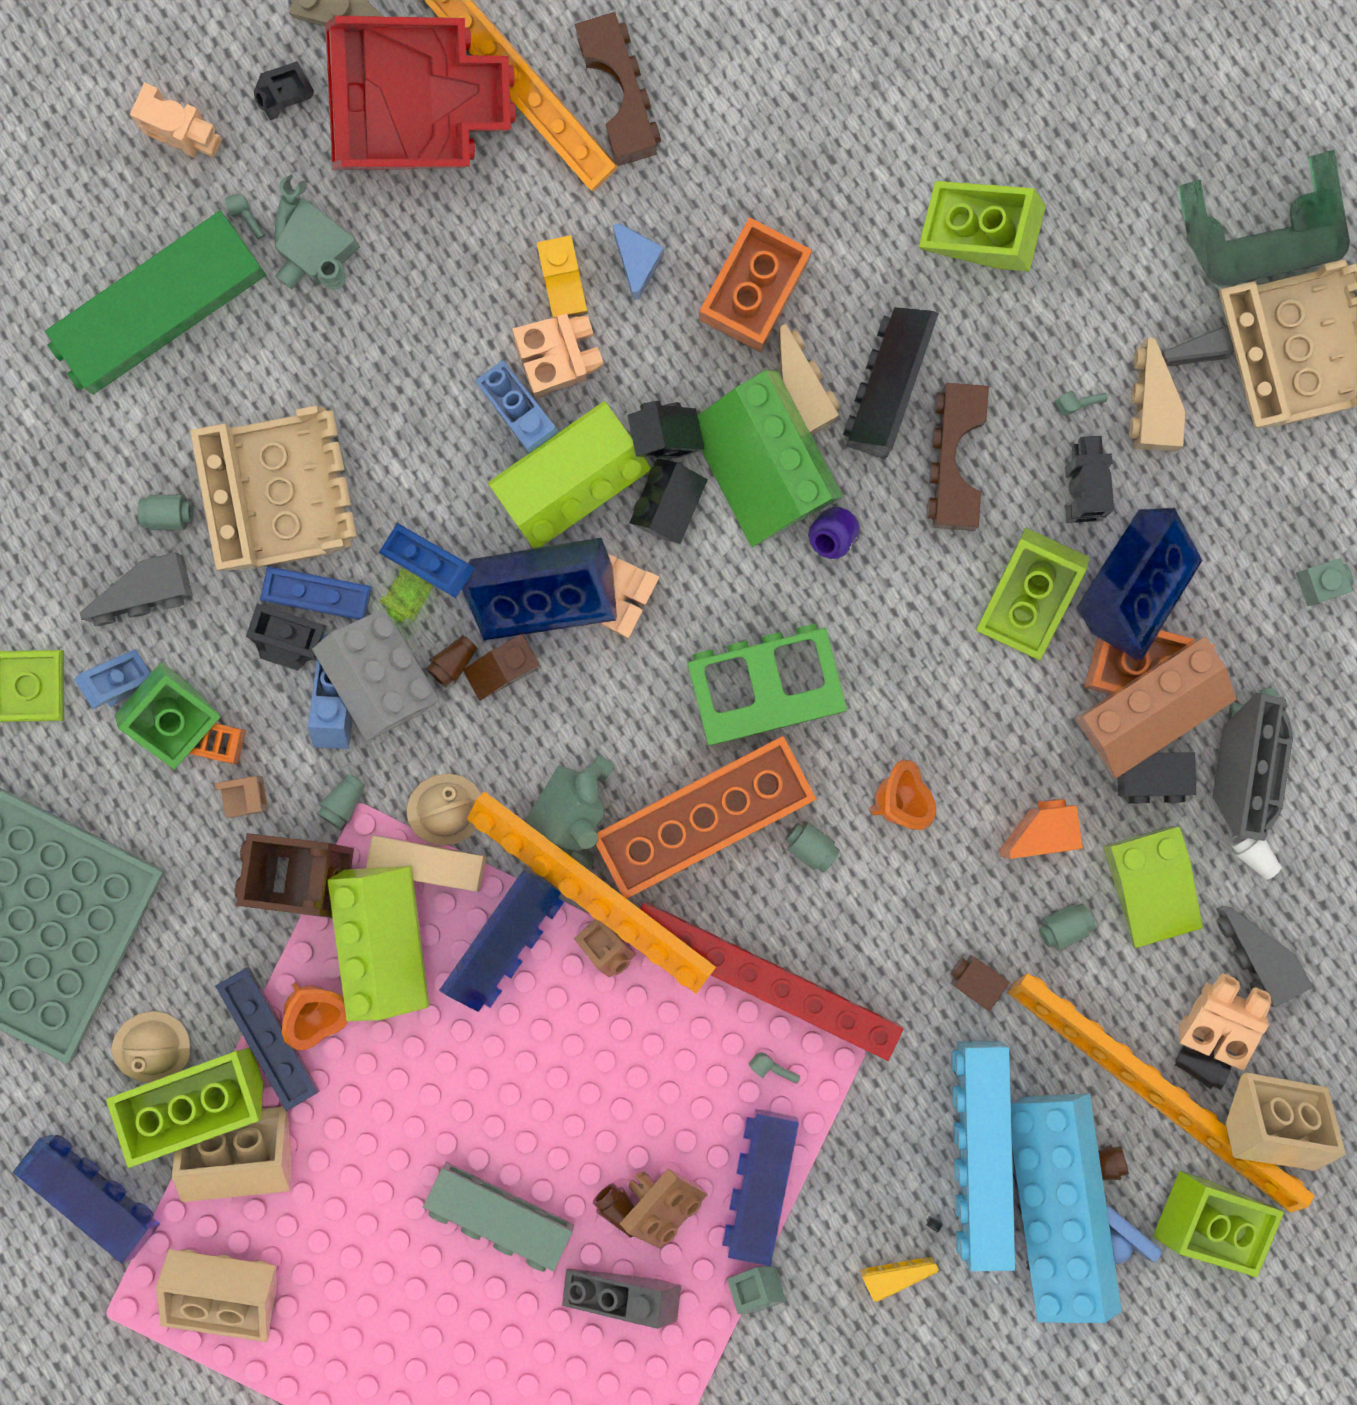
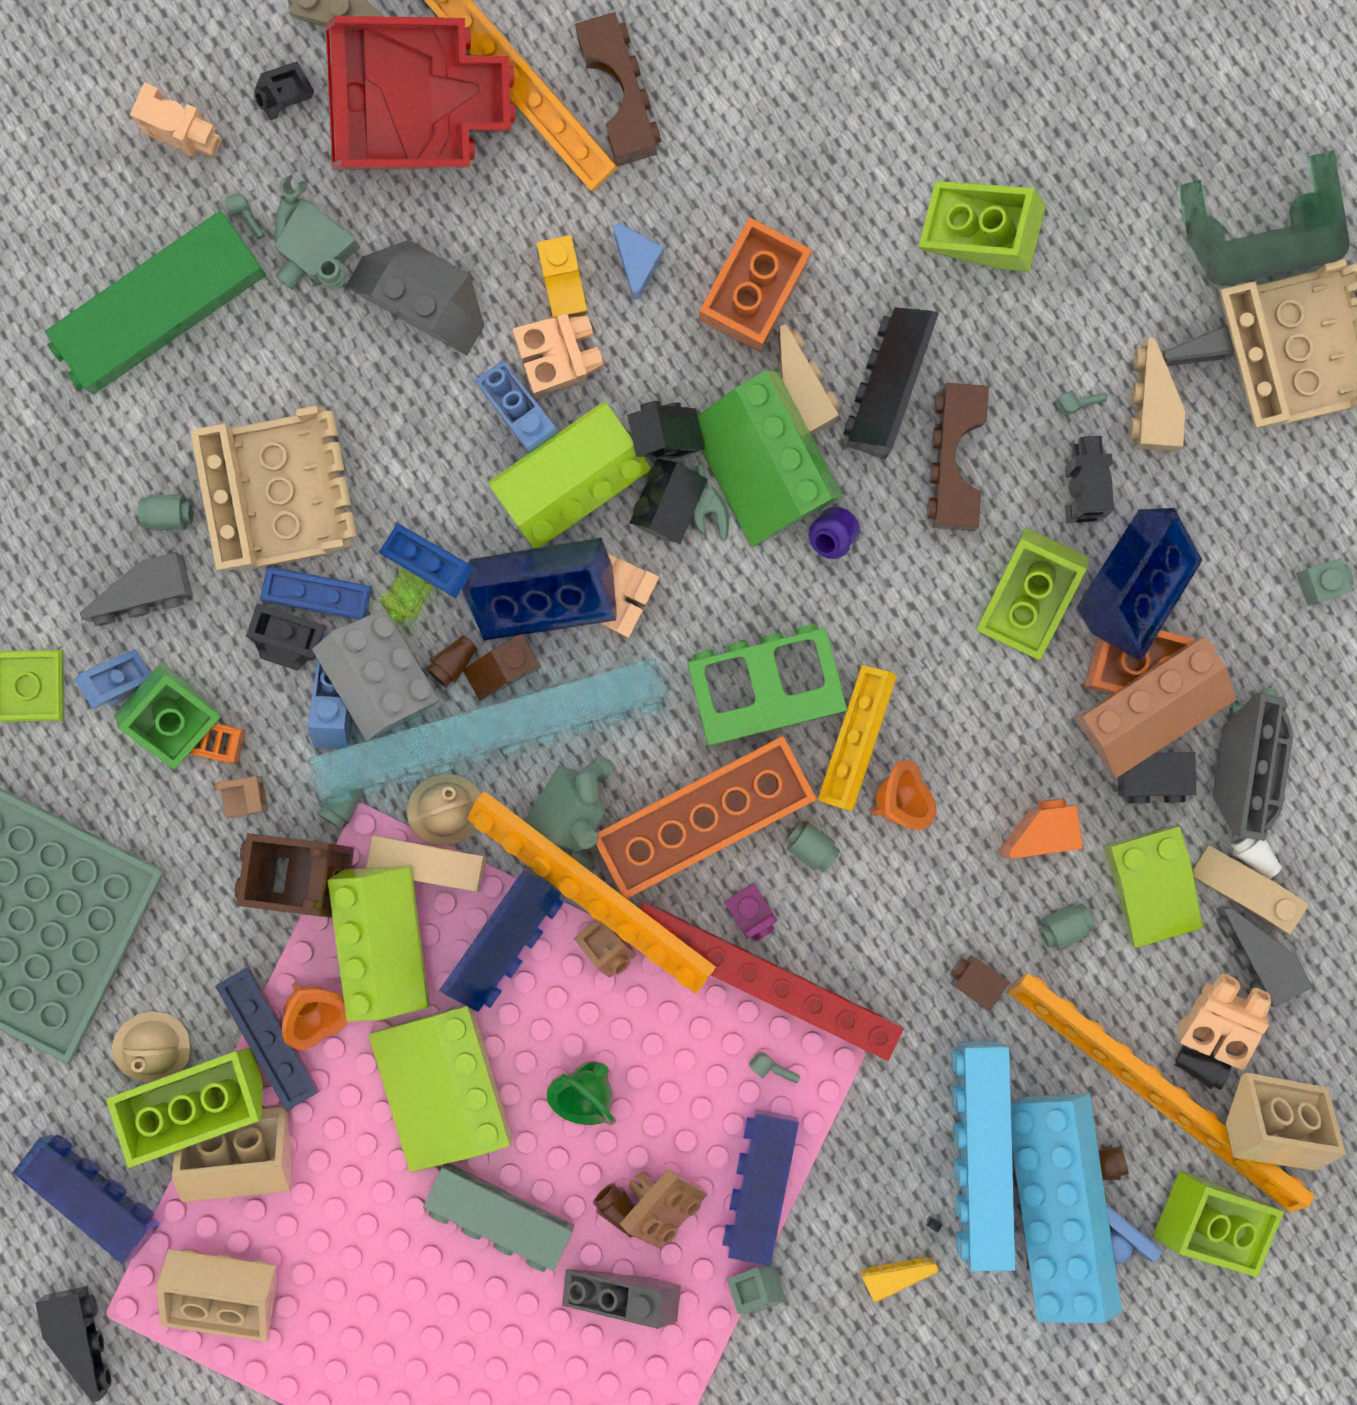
(71, 1334): none -> black slope
(421, 292): none -> dark grey wedge
(441, 1088): none -> lime slope
(487, 730): none -> clear light blue brick
(583, 1095): none -> green helmet
(711, 503): none -> sand green hand
(751, 912): none -> magenta bracket
(857, 737): none -> yellow panel
(1249, 890): none -> tan slope

